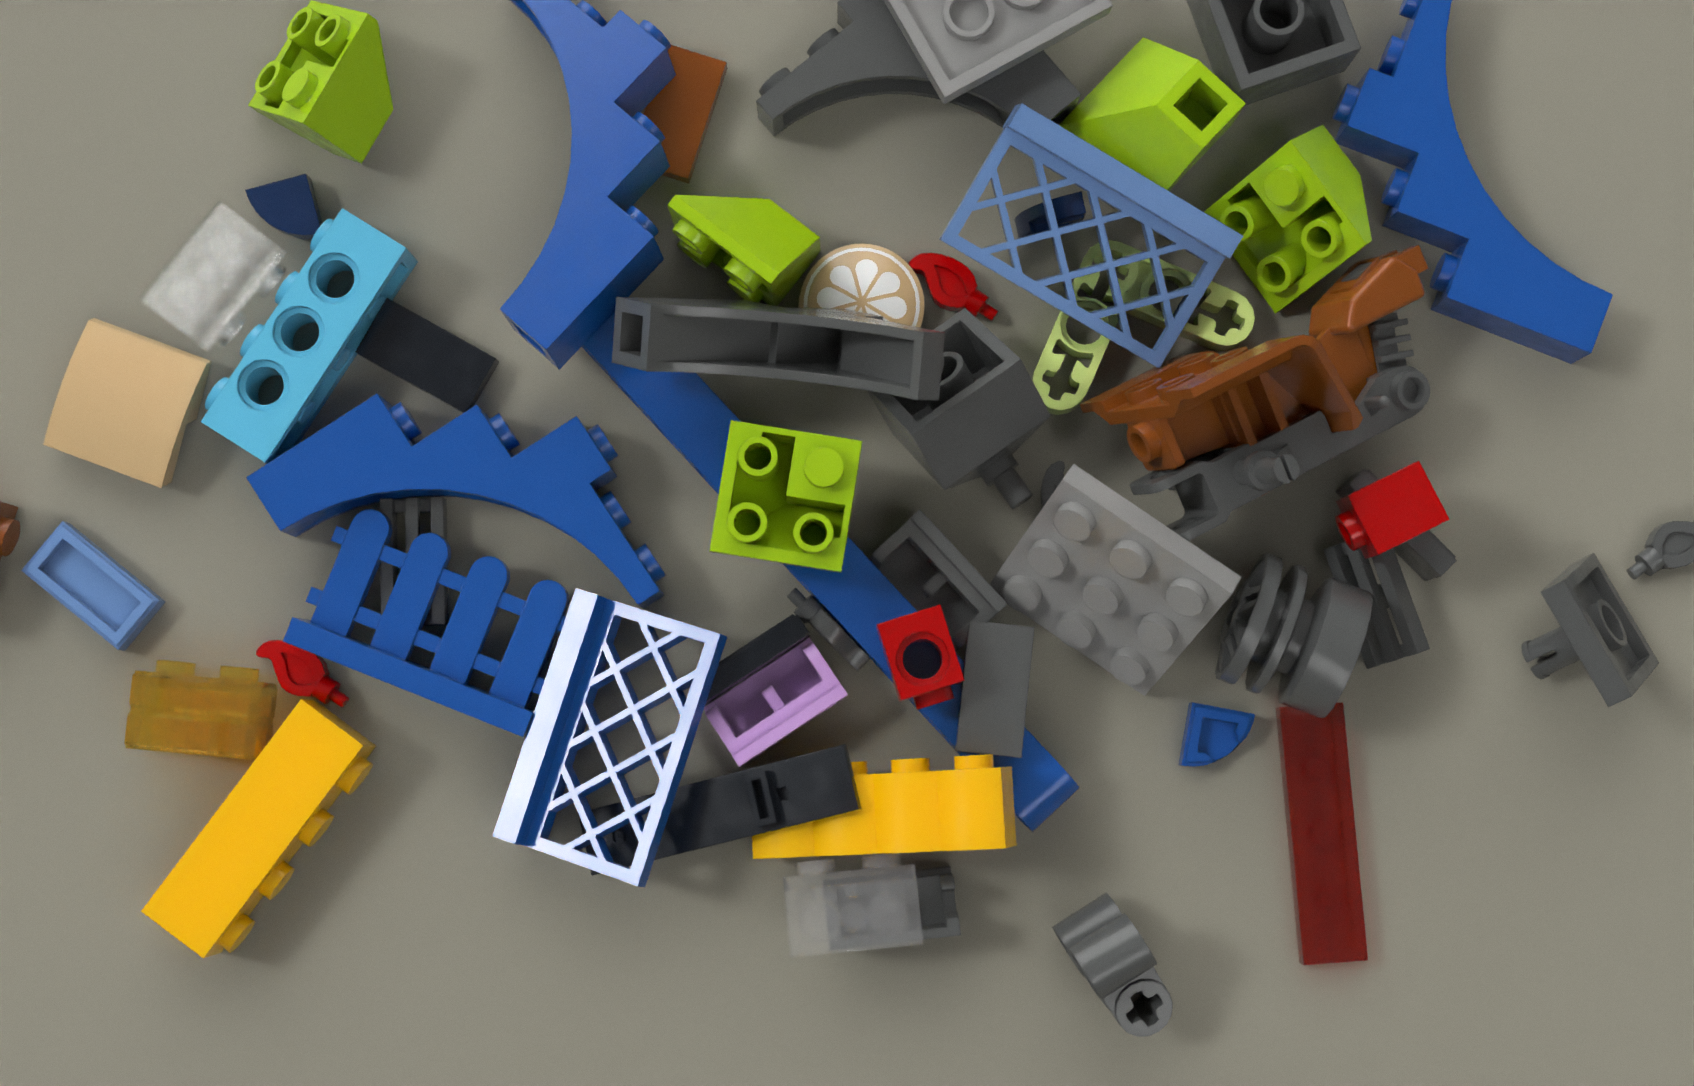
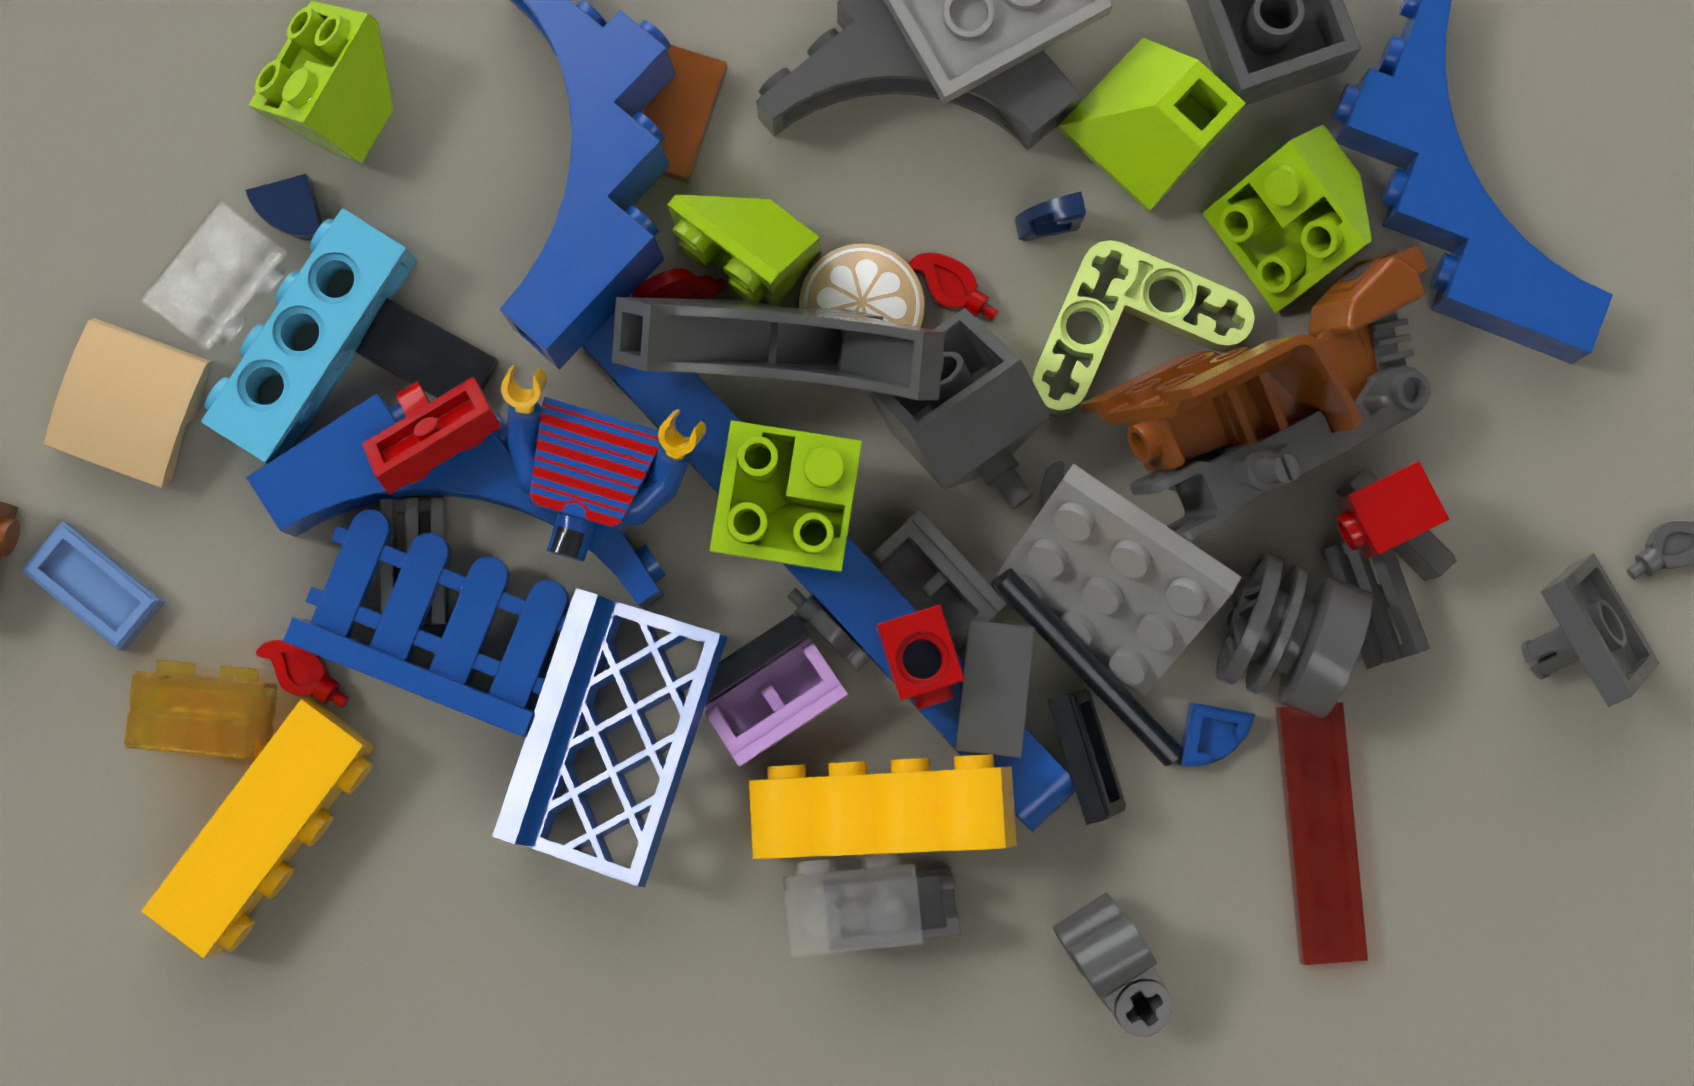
(430, 433): none -> red plate
(591, 464): none -> torso
(679, 284): none -> red piece
(743, 804): black piece -> none
(1087, 755): none -> black tile
(1088, 667): none -> black bar
(1118, 187): medium blue fence -> none

